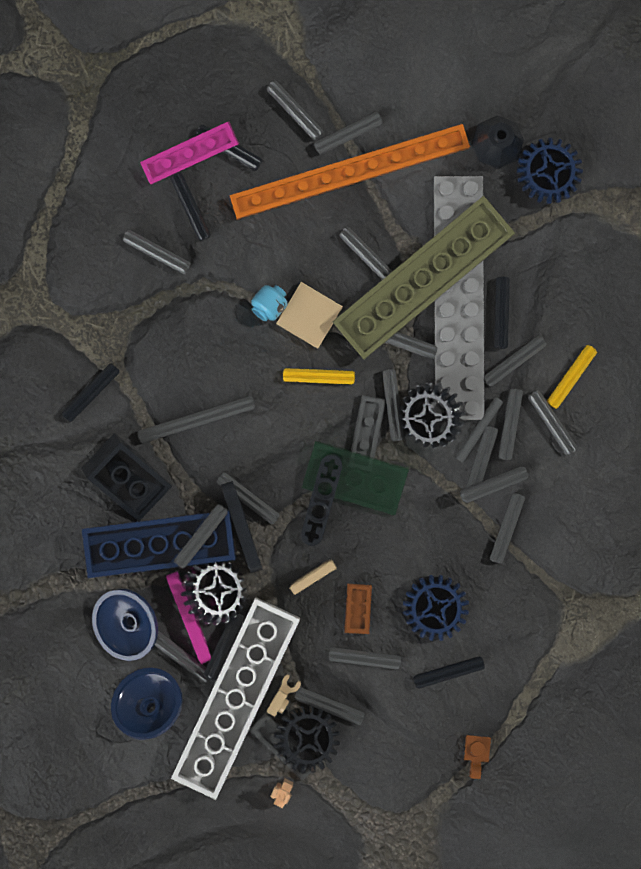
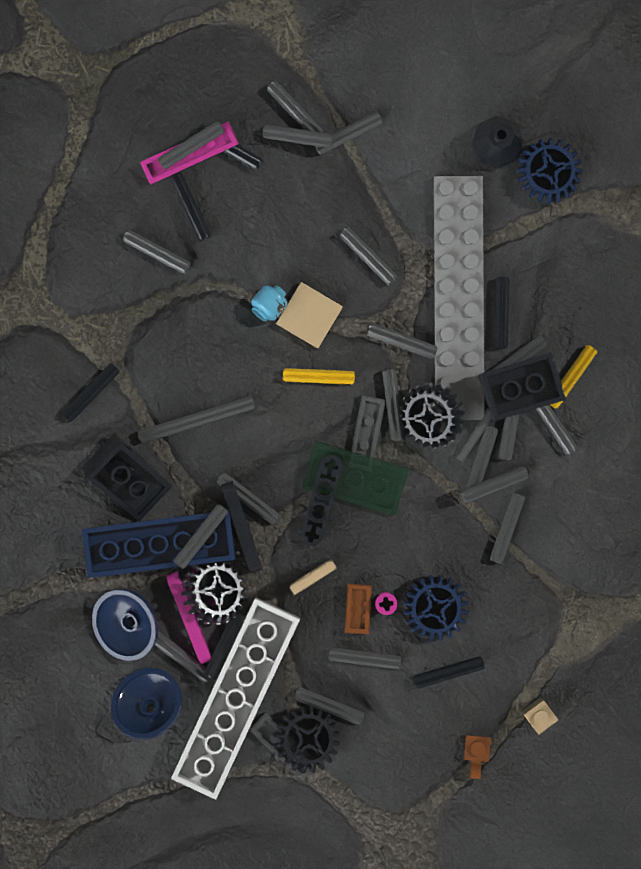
(191, 145): none -> dark grey axle
(279, 701): tan plate -> none
(281, 792): light nougat plate -> none
(298, 136): none -> dark grey axle
(349, 171): orange plate -> none
(392, 607): none -> dark pink bush
(423, 277): olive plate -> none
(522, 387): none -> black brick
(539, 715): none -> tan brick

